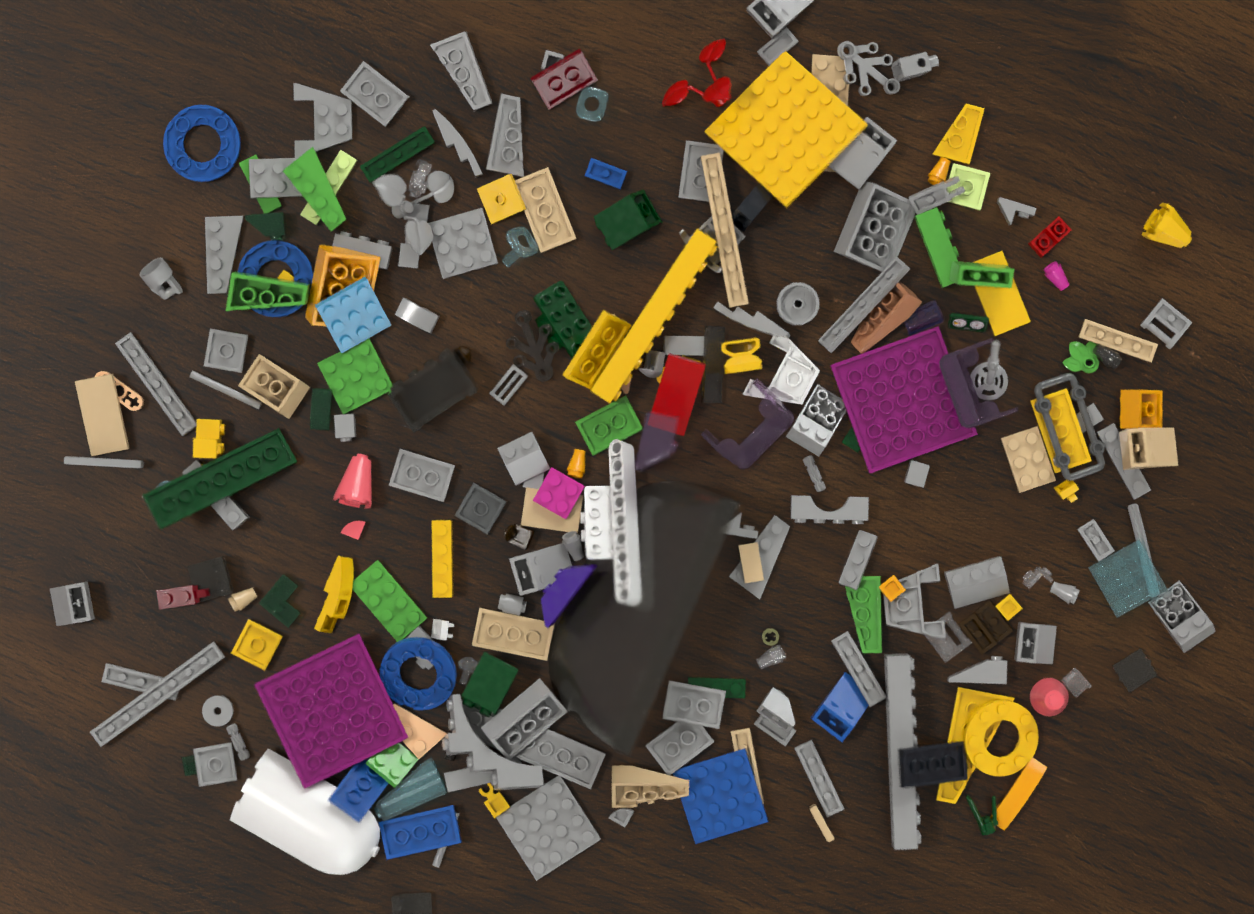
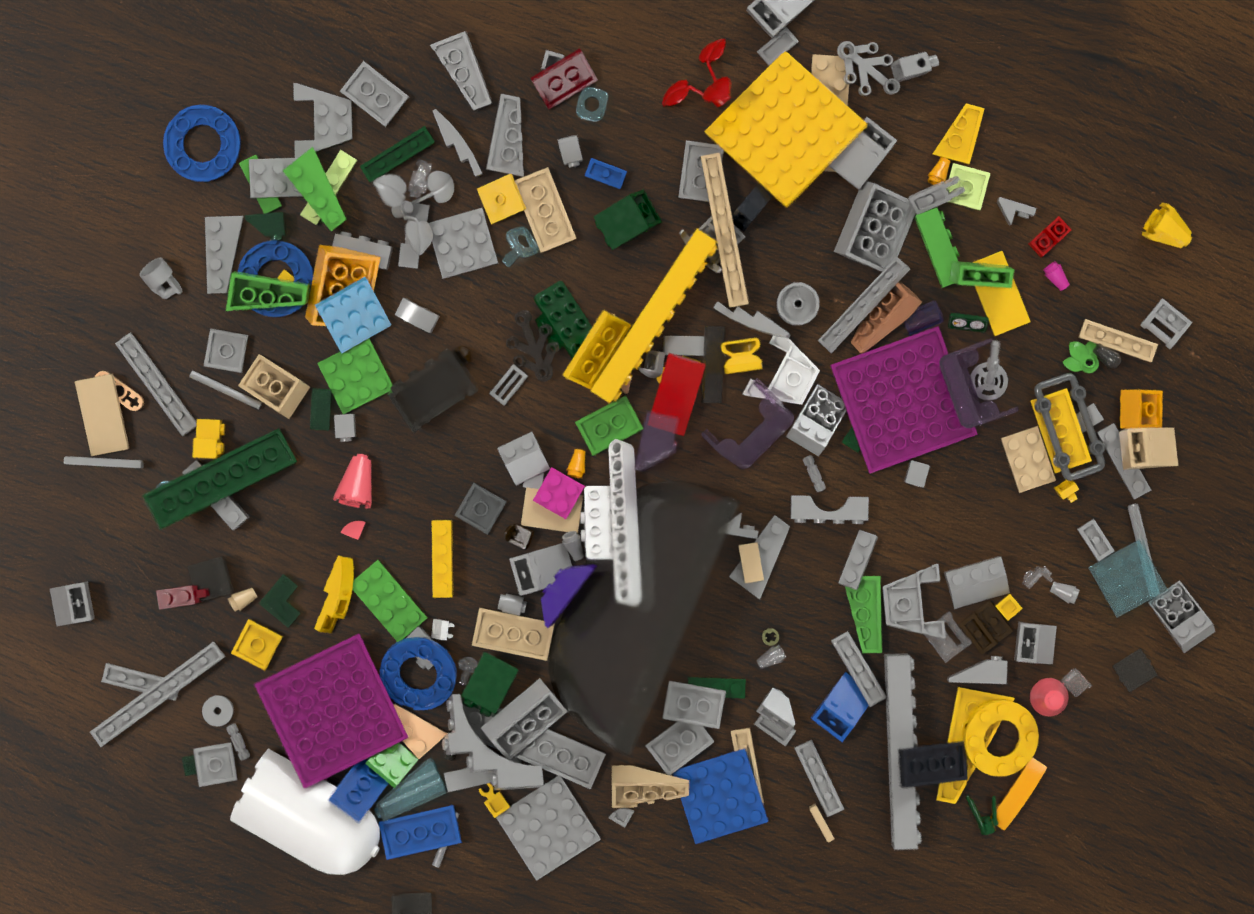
(421, 475): light grey plate -> none
(570, 151): none -> light grey slope
(892, 588): light orange plate -> none

